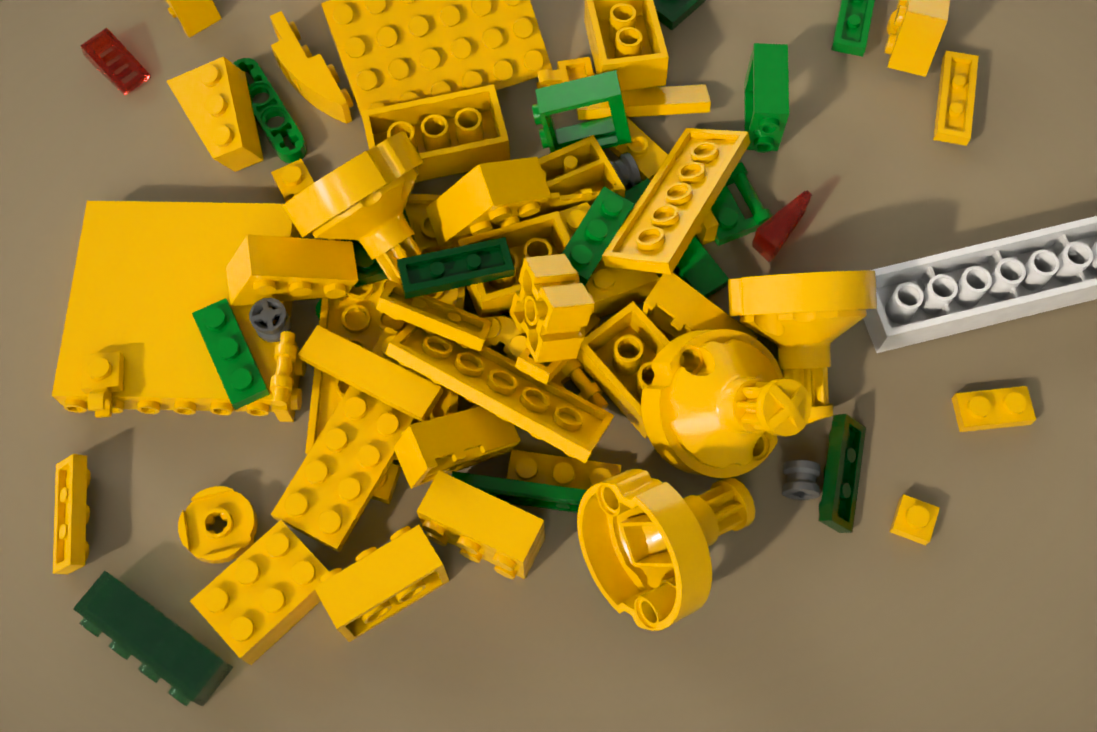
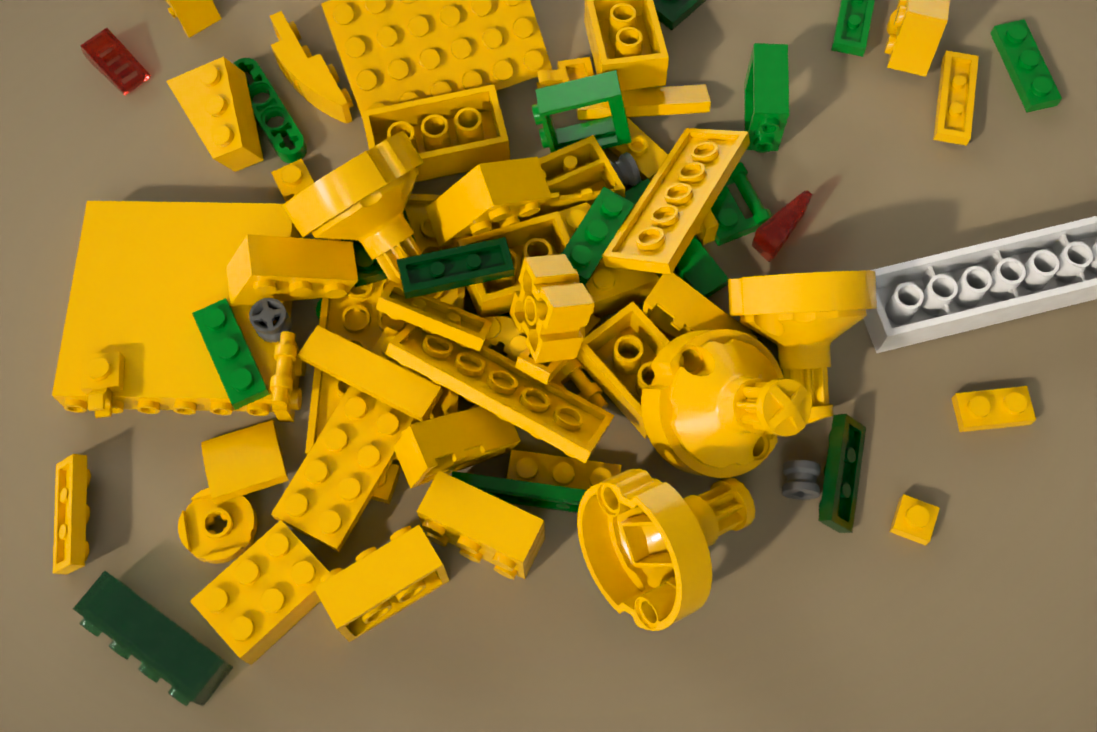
(243, 462): none -> yellow slope
(1025, 66): none -> green plate

